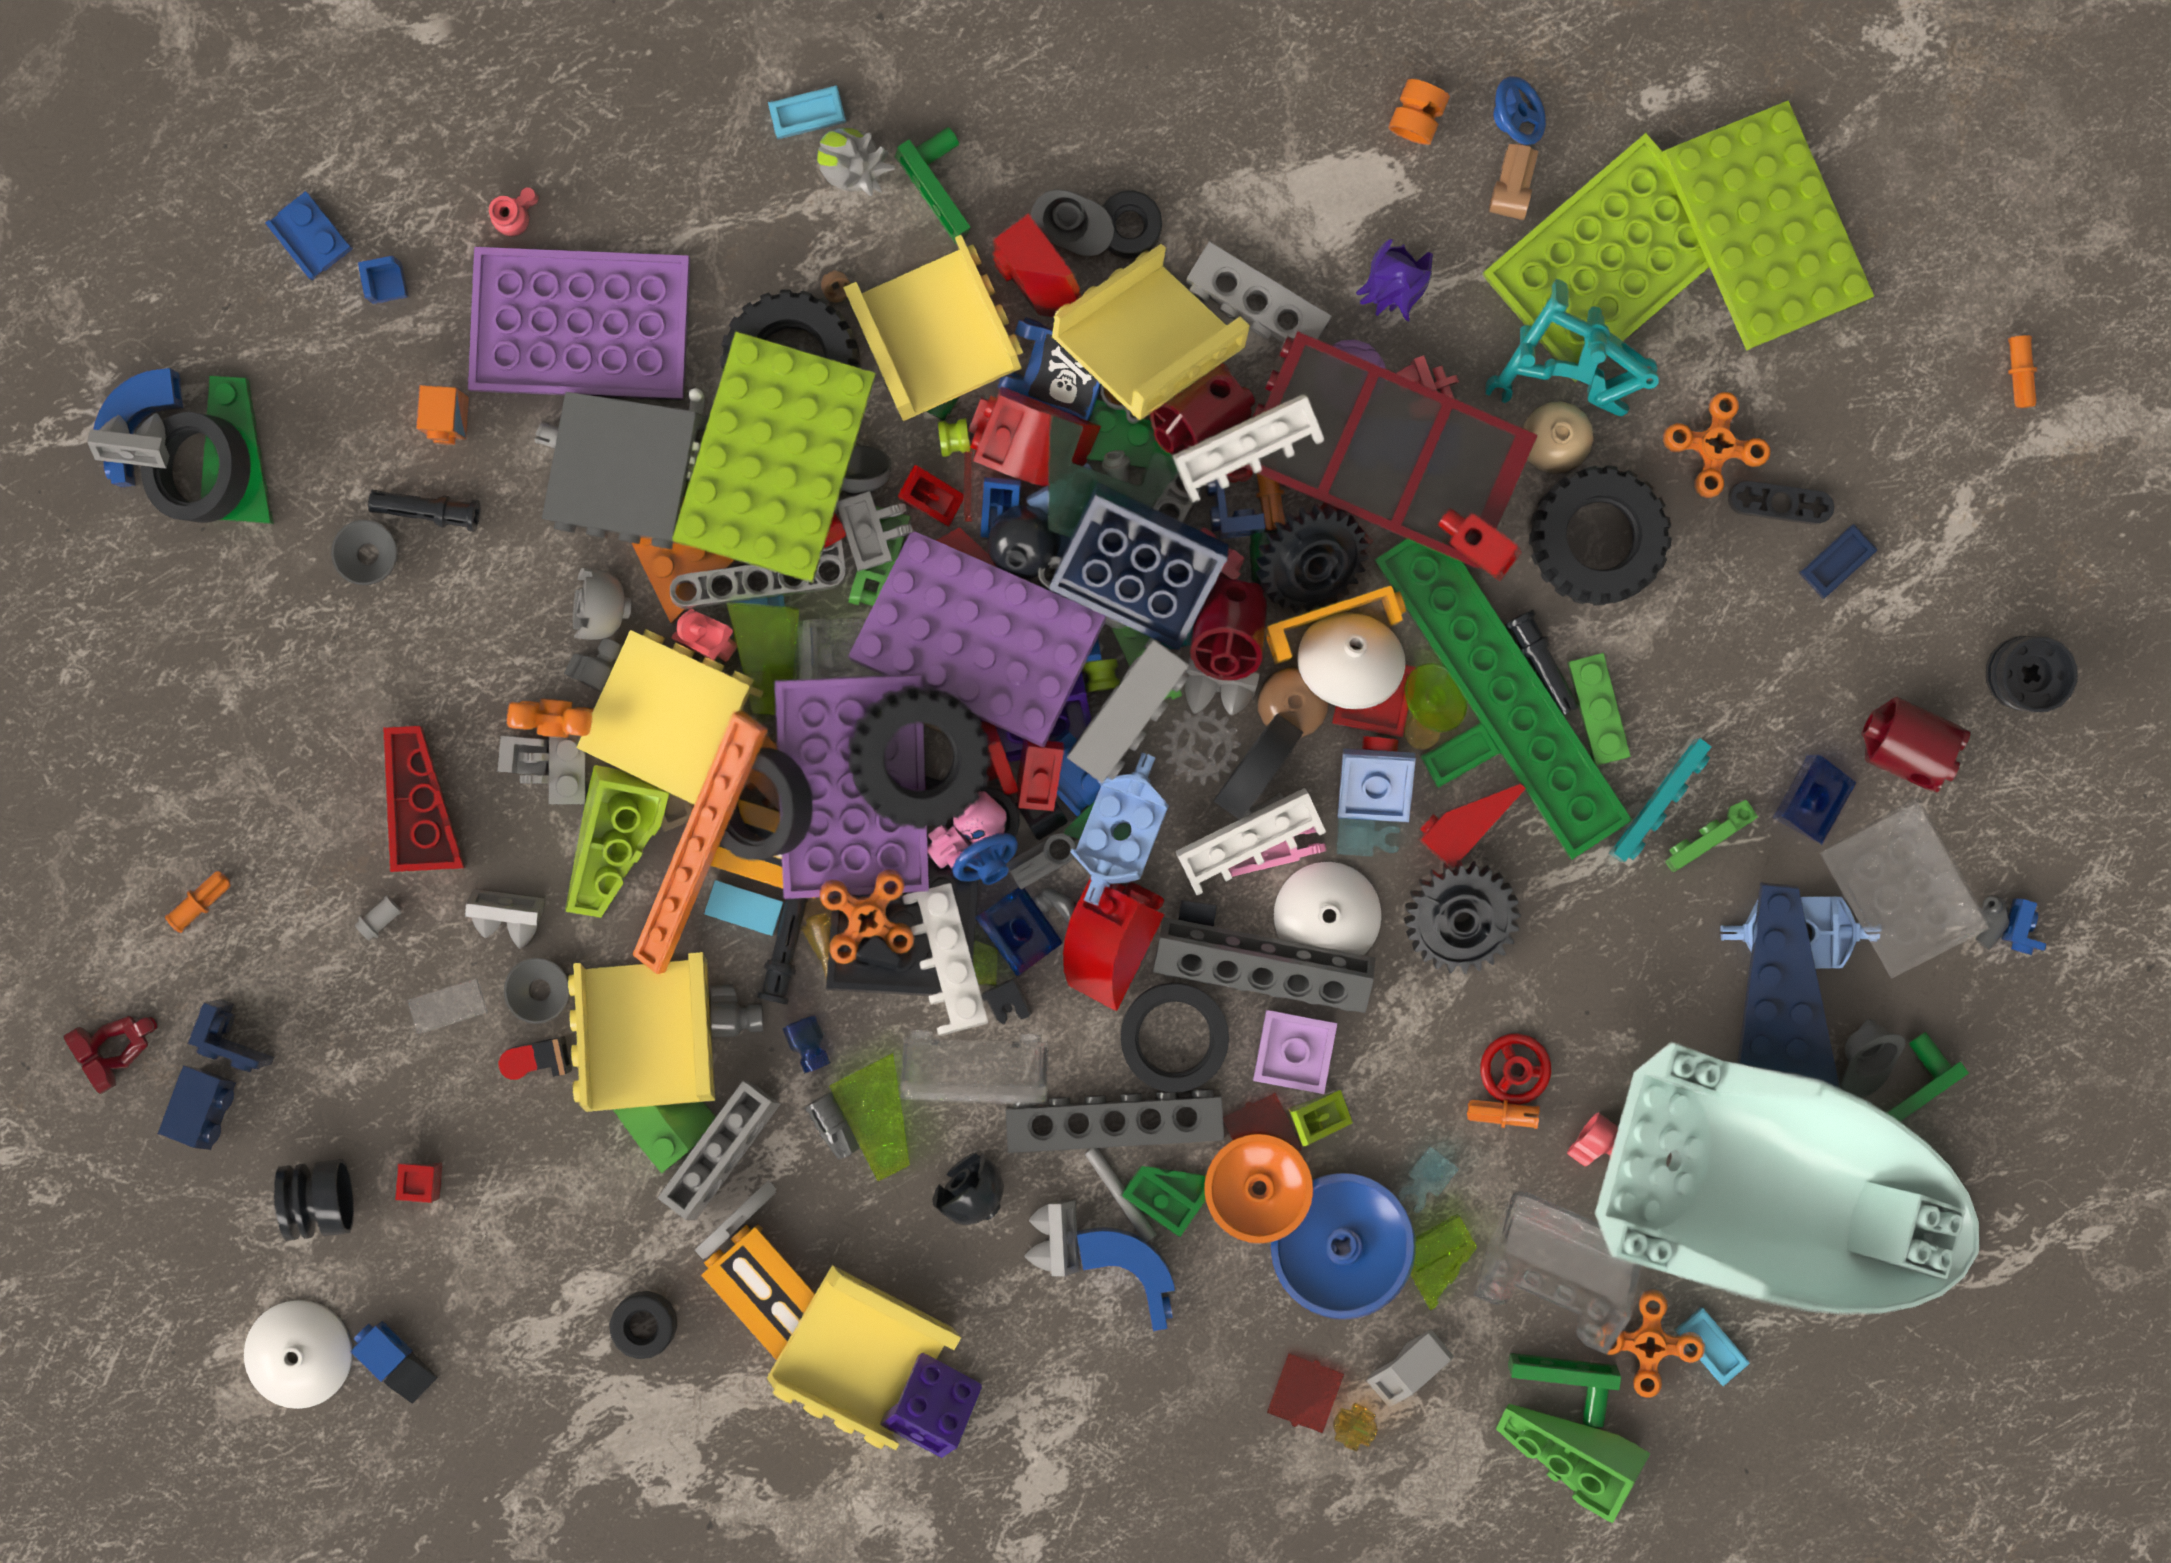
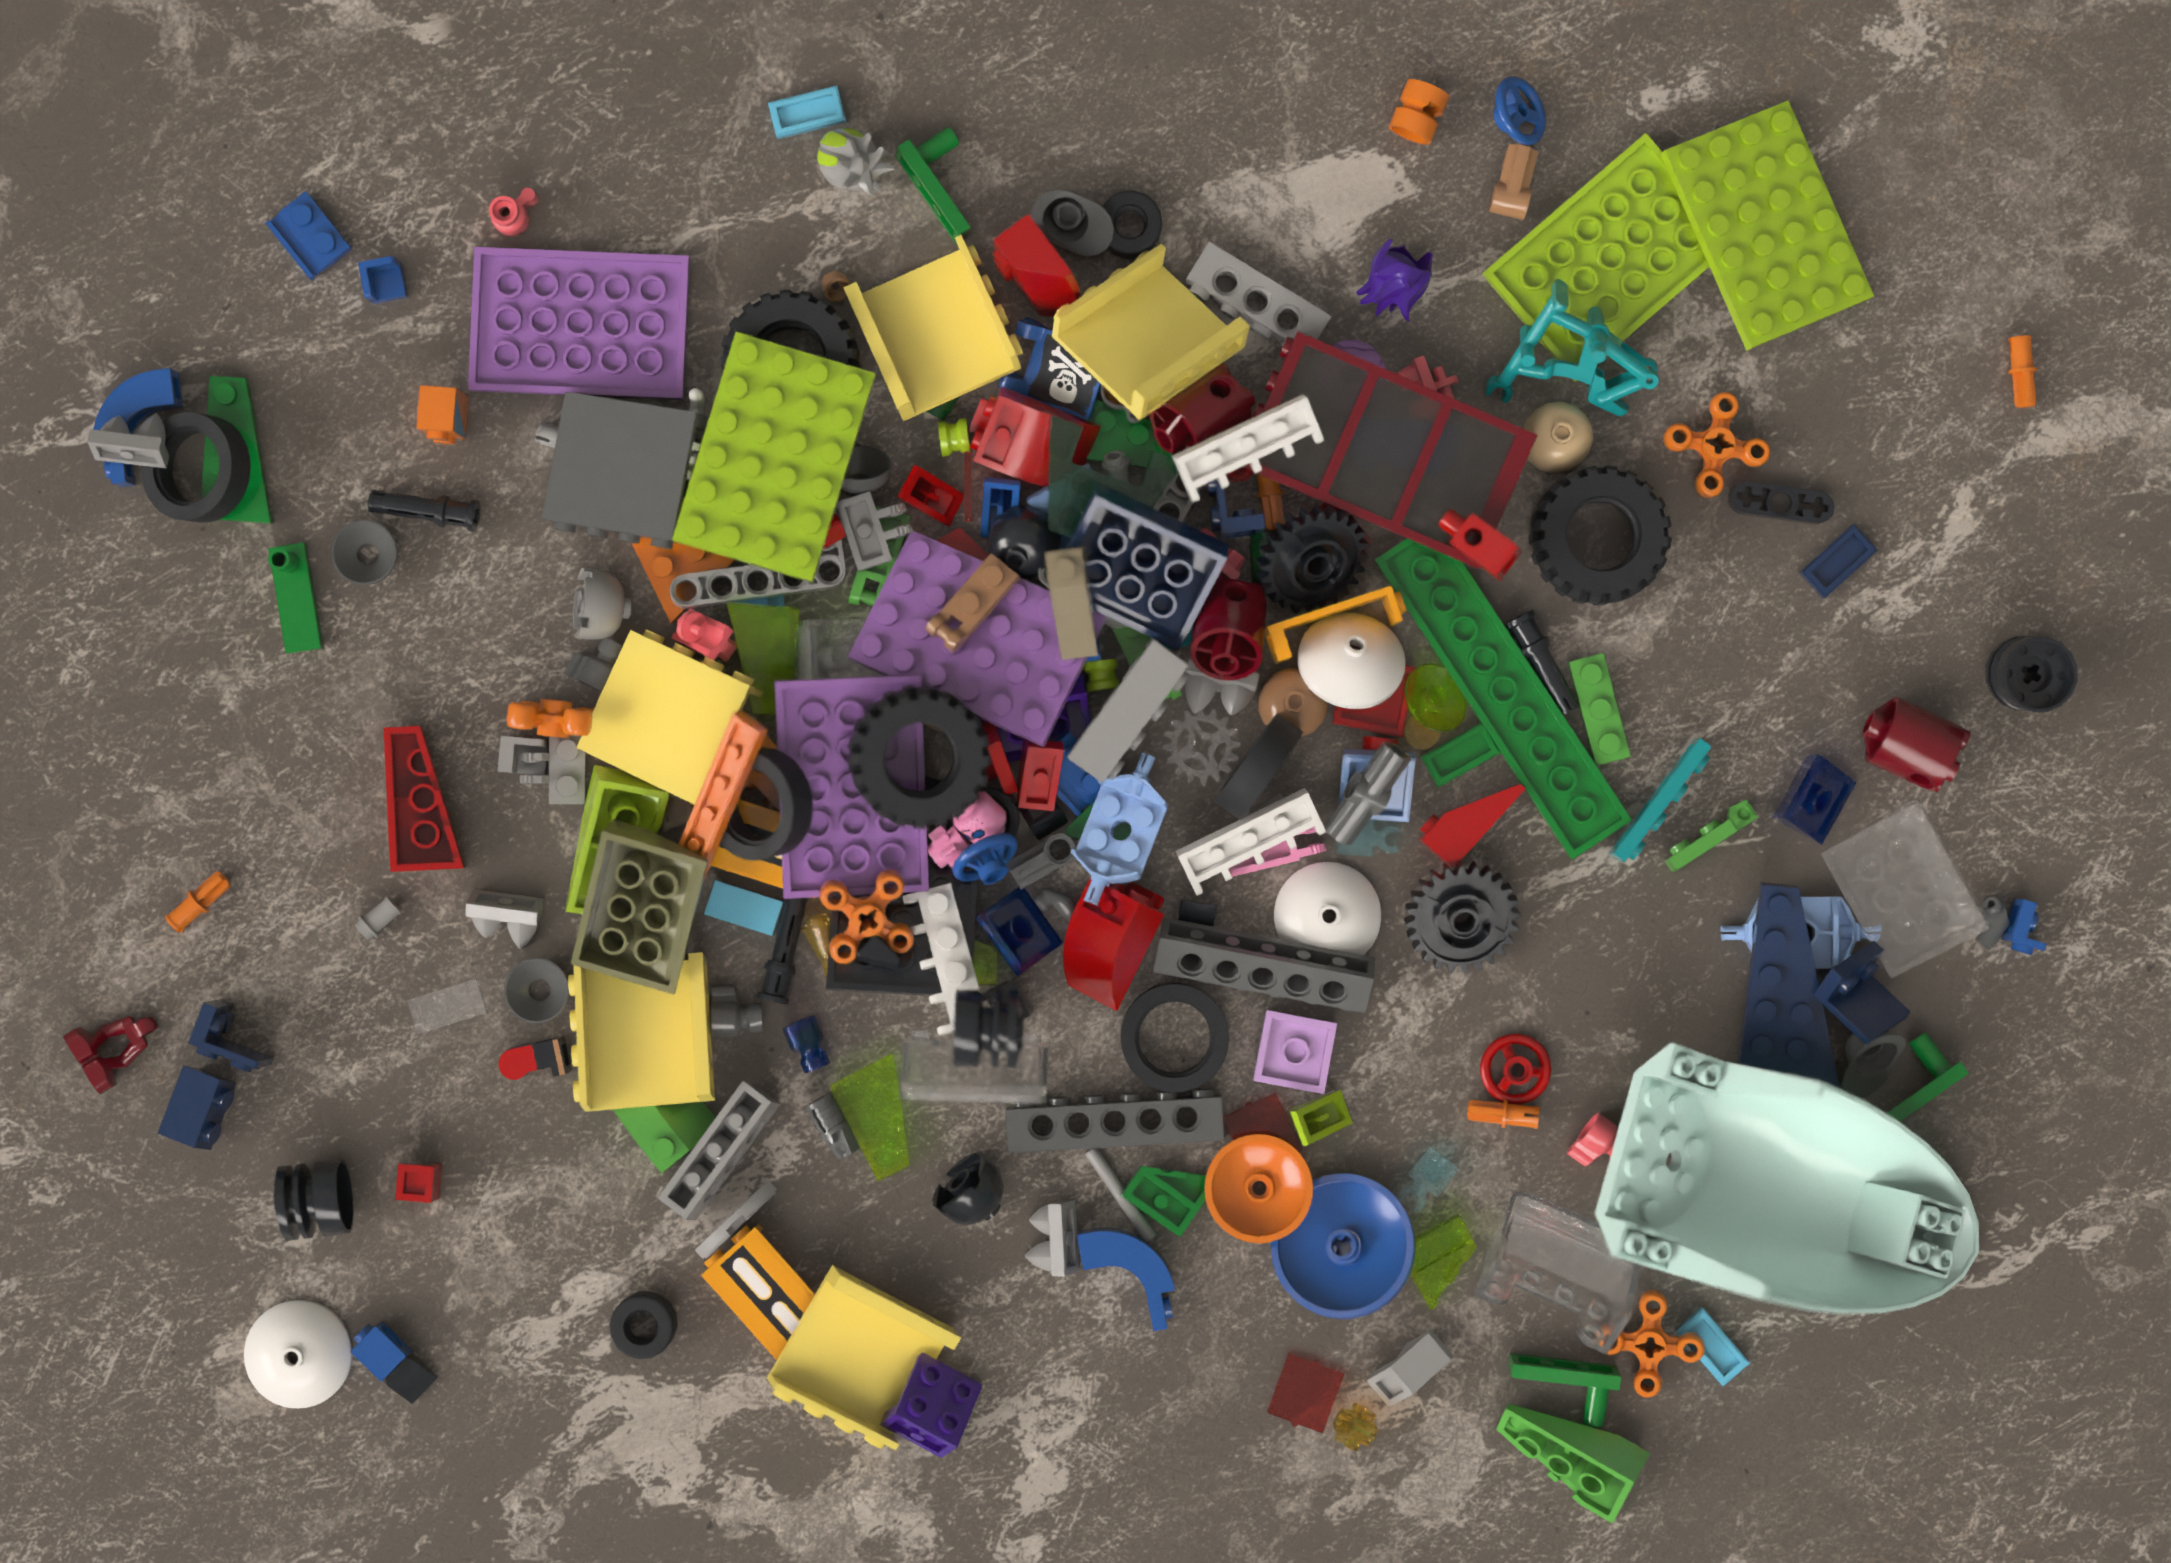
(295, 598): none -> green piece
(639, 907): none -> olive slope
(973, 602): none -> medium nougat plate
(986, 1028): none -> black wheel
(1072, 602): none -> dark tan slope
(1367, 793): none -> dark grey piece
(1860, 998): none -> dark blue bracket

